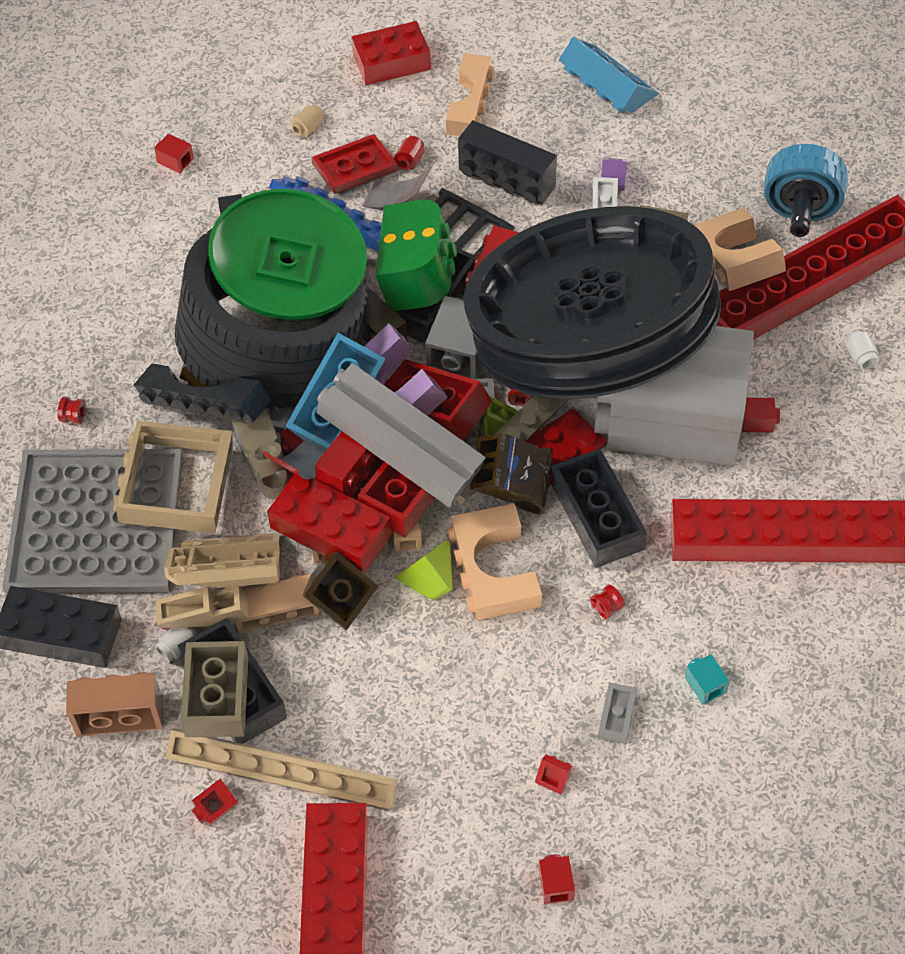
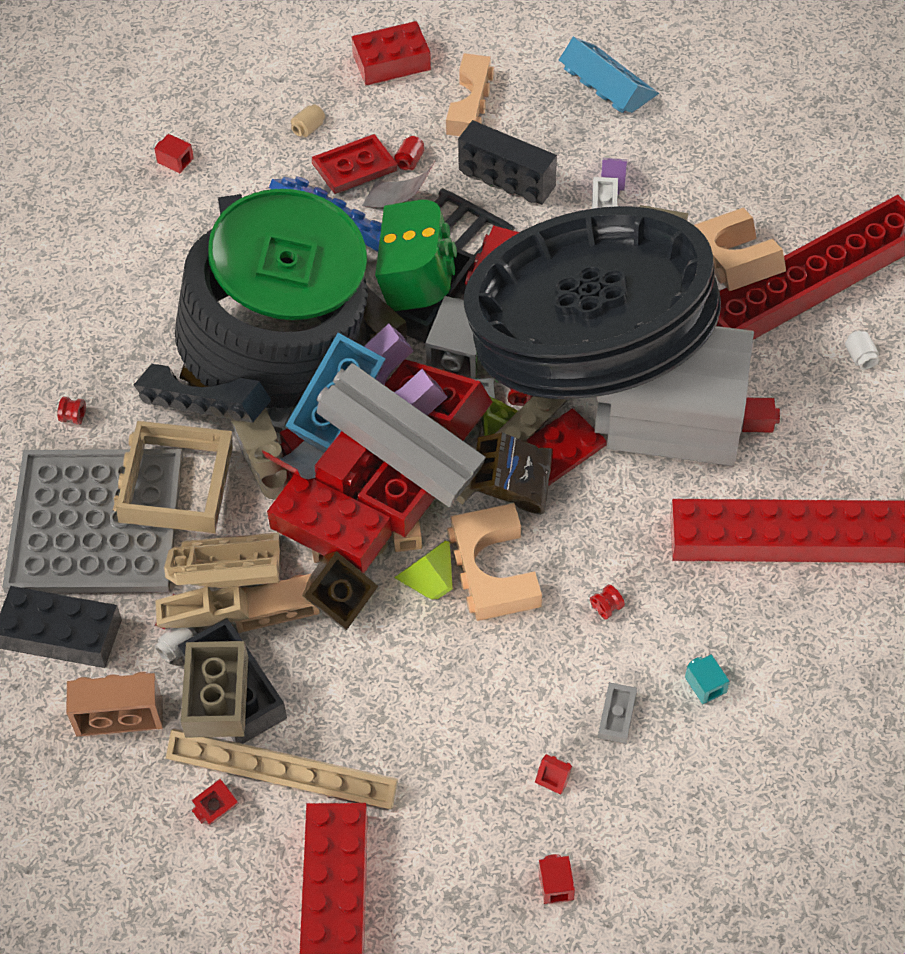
(598, 508): black brick -> none
(805, 185): dark azure wheel -> none

